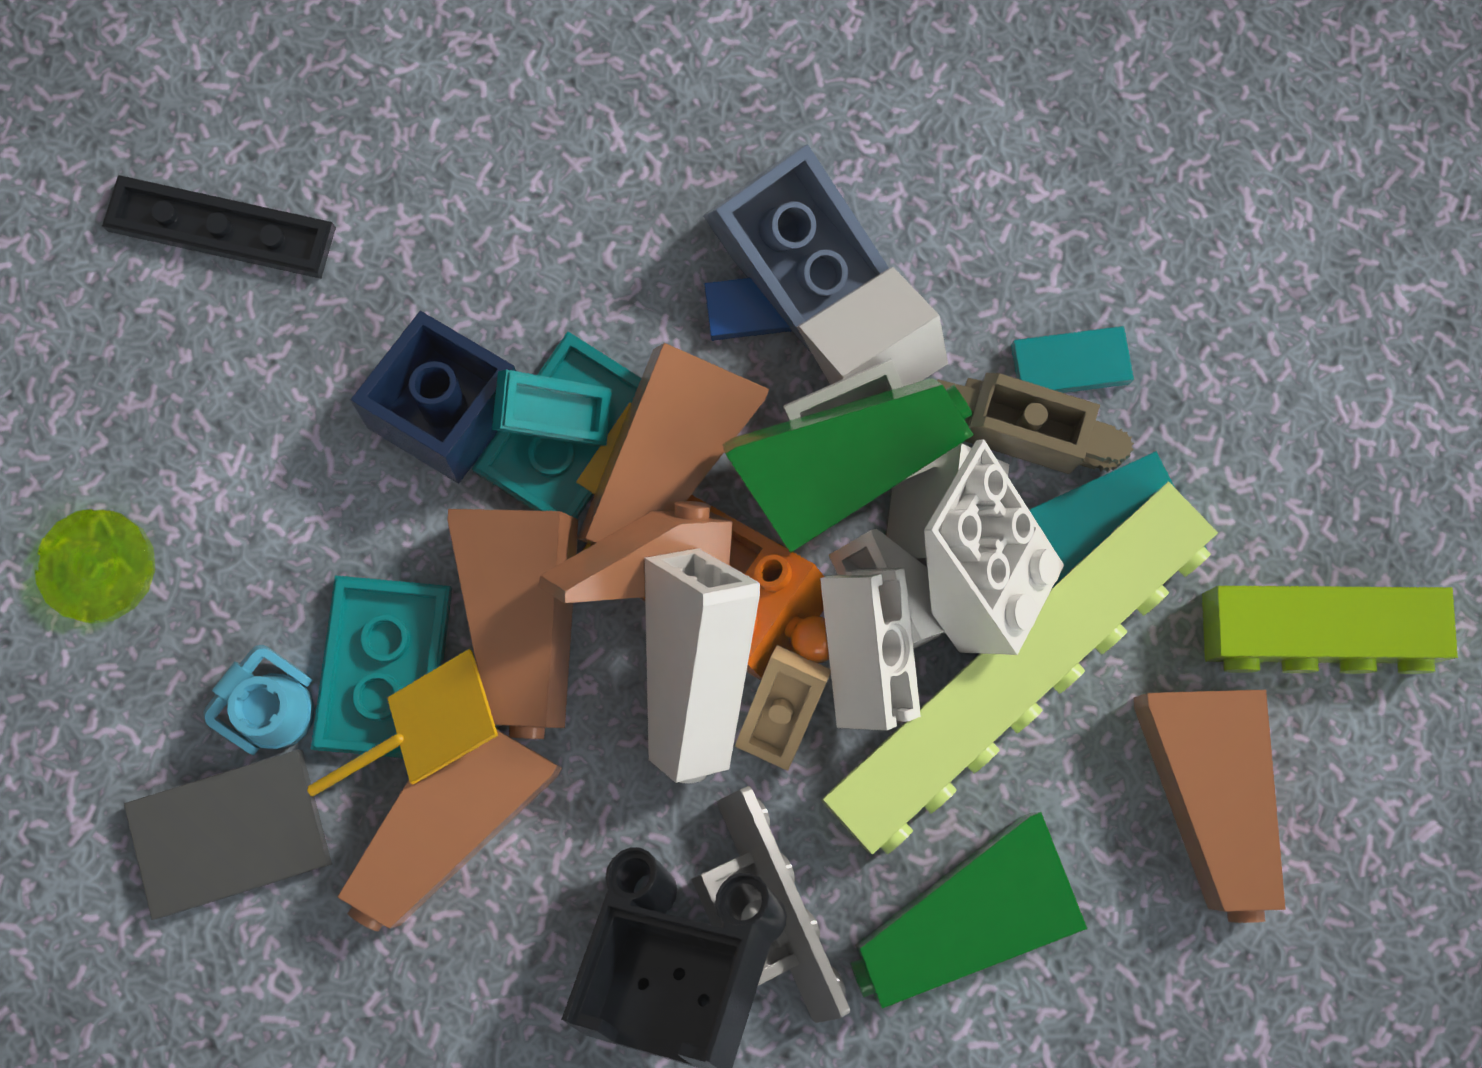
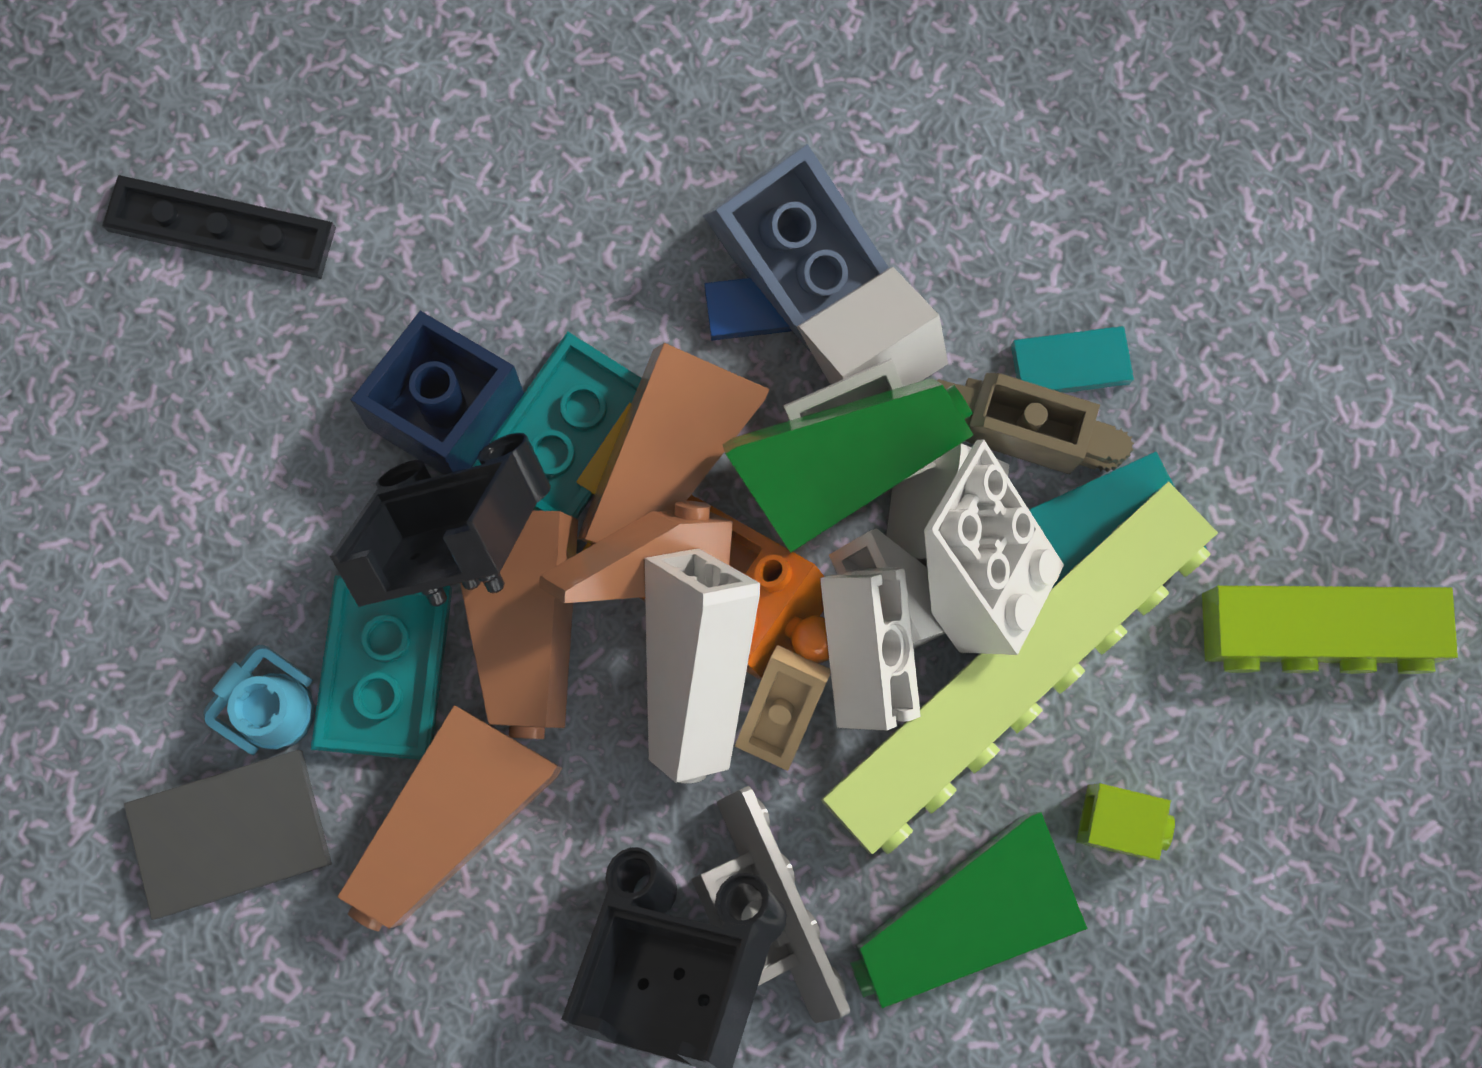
(114, 576): clear neon green tile -> none
(434, 722): yellow piece -> none
(442, 528): none -> black piece
(551, 408): teal tile -> none
(1126, 822): none -> lime brick
(1221, 790): nougat slope -> none

